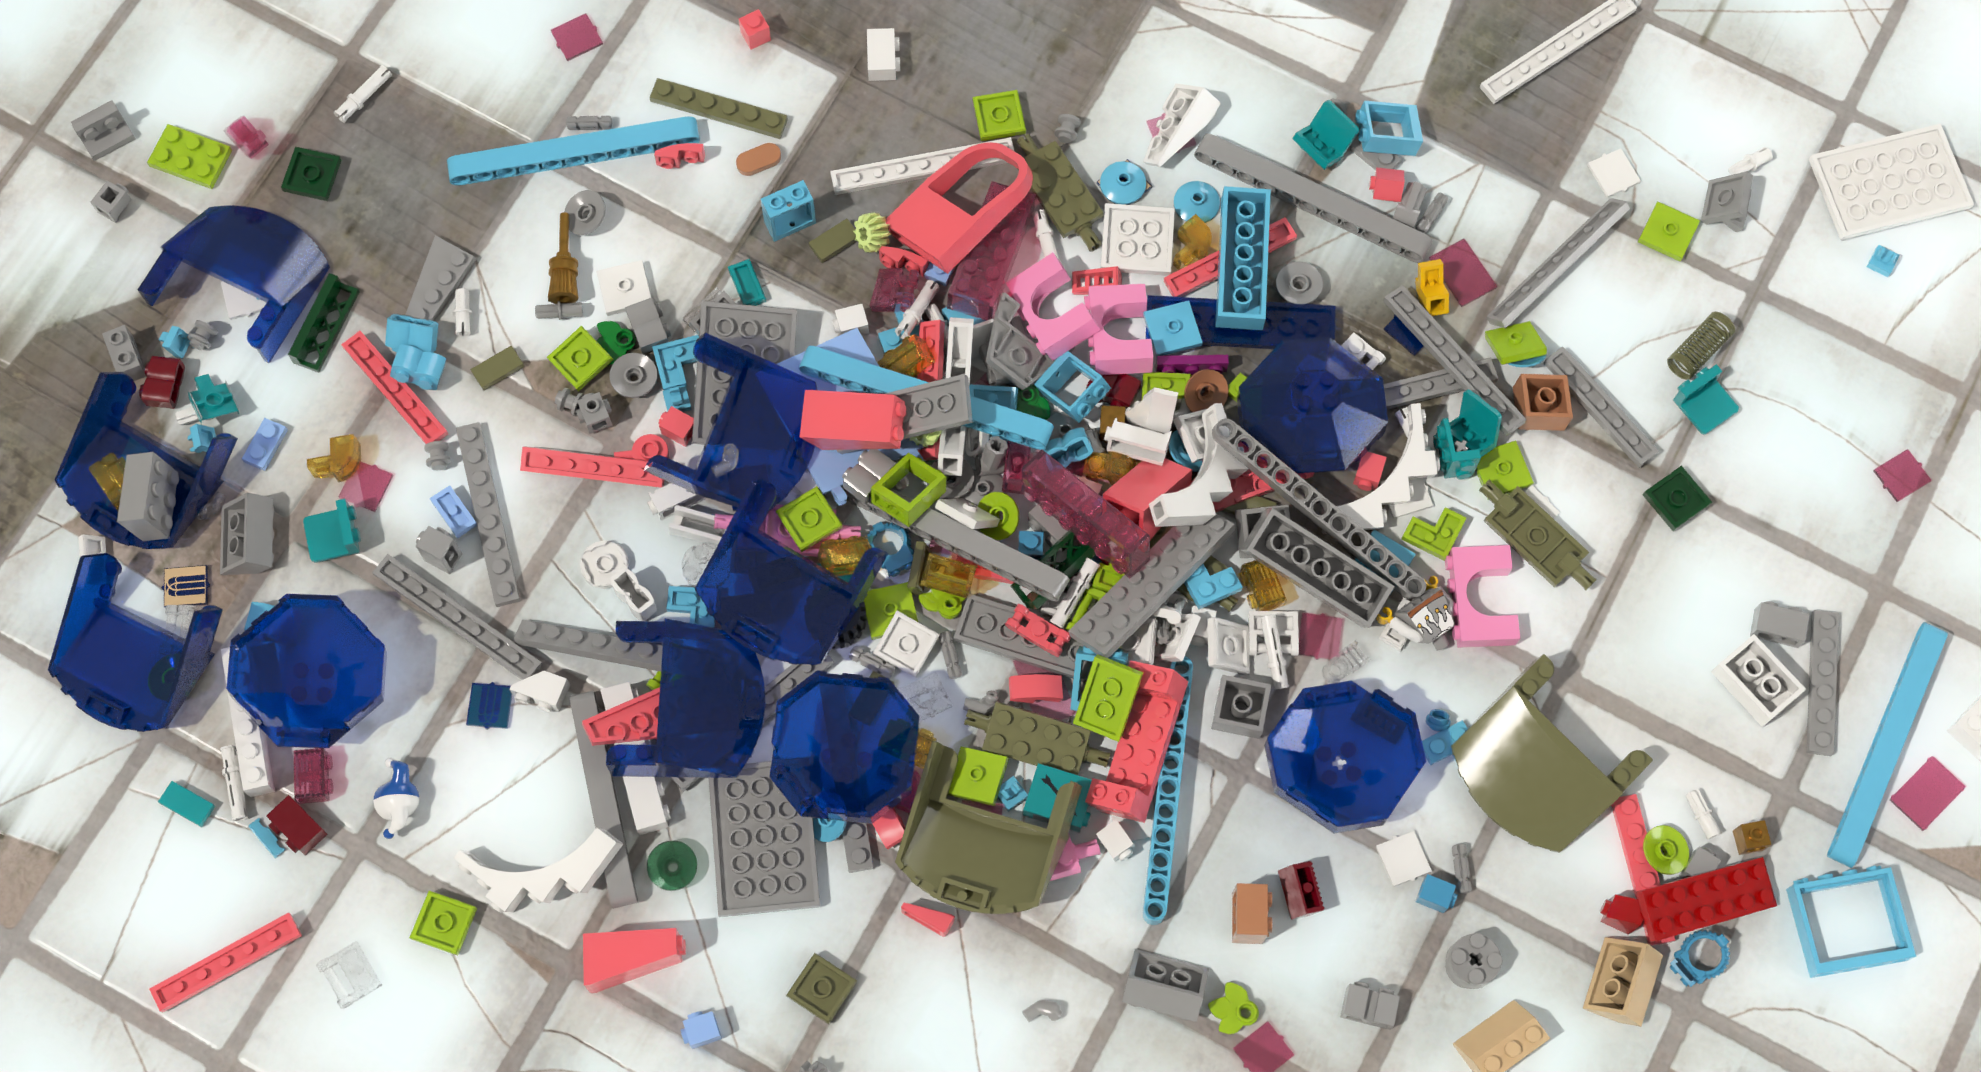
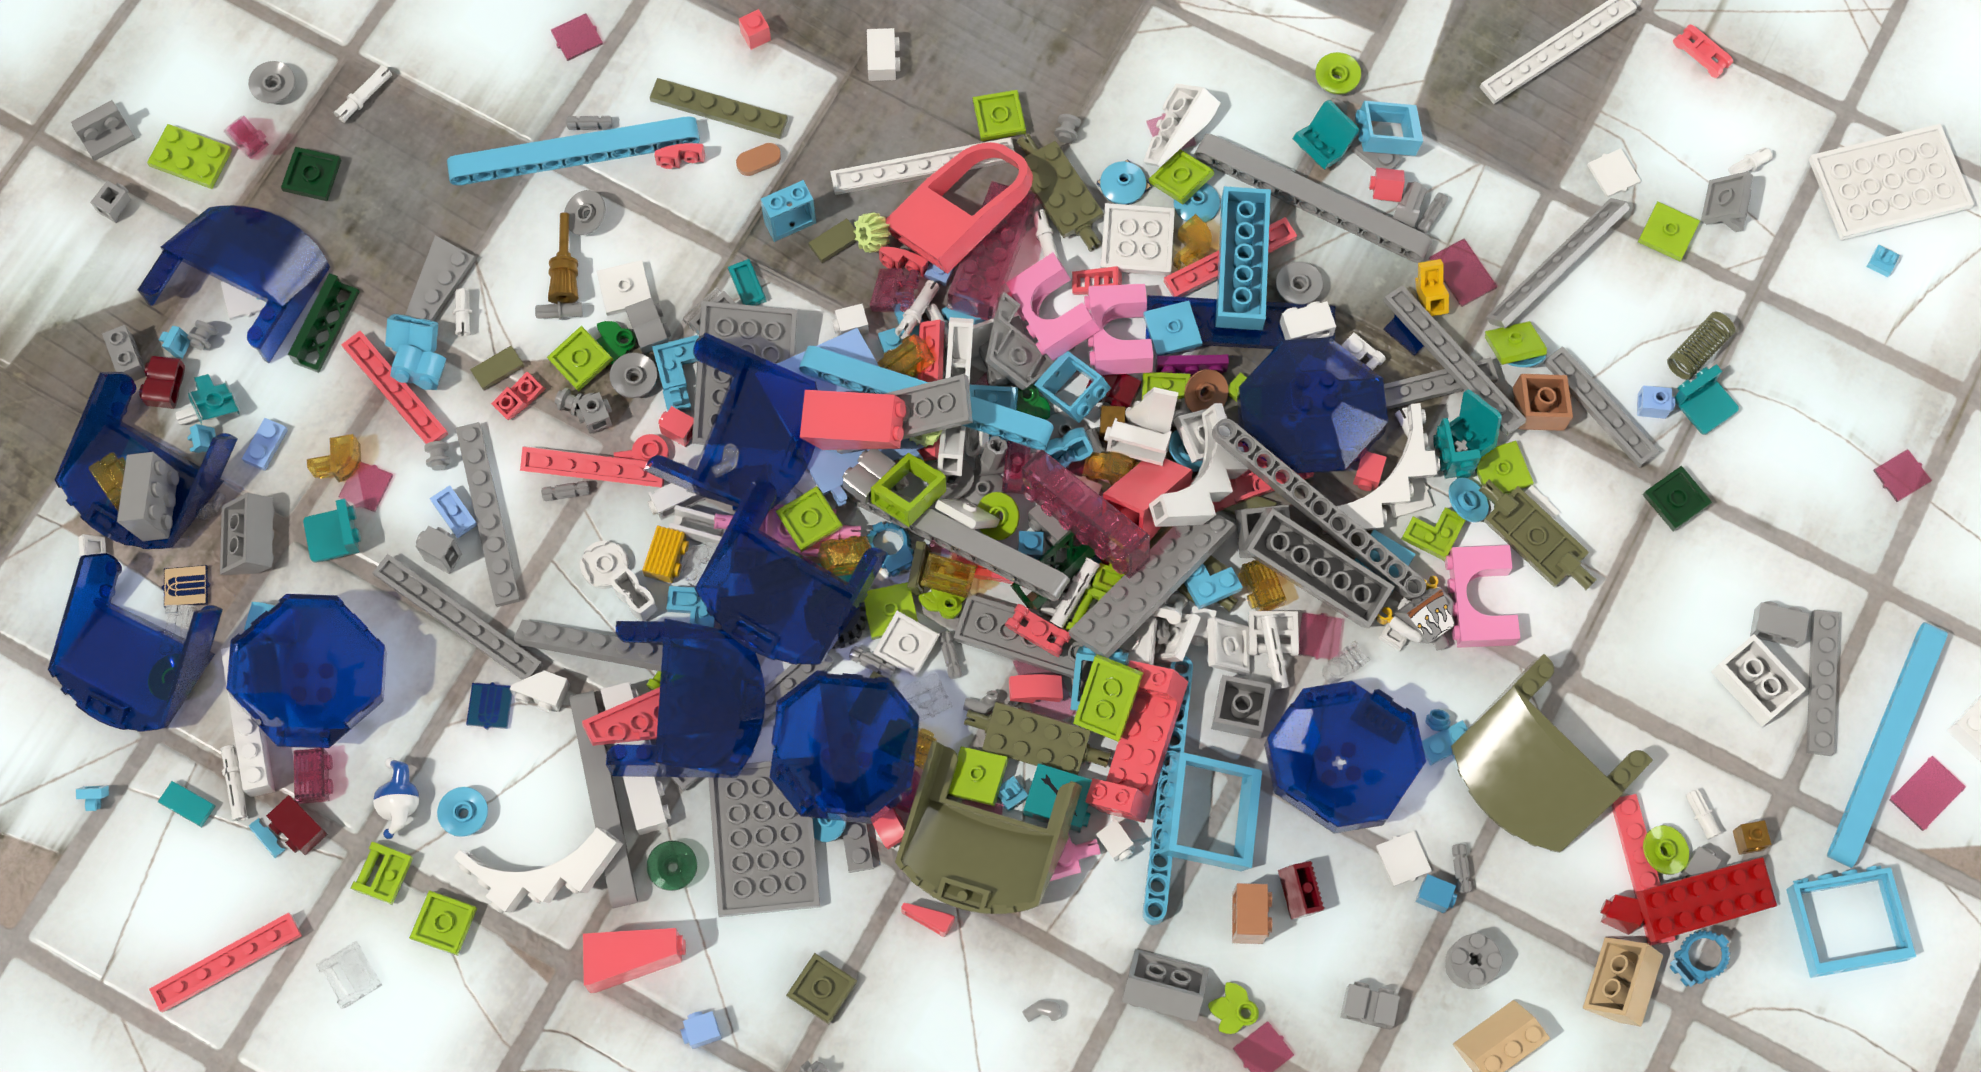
(93, 796): none -> medium azure tile
(267, 75): none -> light grey dish
(389, 875): none -> lime plate
(456, 801): none -> medium azure dish
(519, 396): none -> coral slope
(565, 491): none -> light grey axle
(664, 554): none -> yellow brick
(1181, 176): none -> lime plate
(1246, 815): none -> medium azure window
(1308, 322): none -> white brick
(1341, 65): none -> lime dish
(1468, 500): none -> medium azure dish
(1655, 402): none -> light blue brick
(1703, 50): none -> coral plate

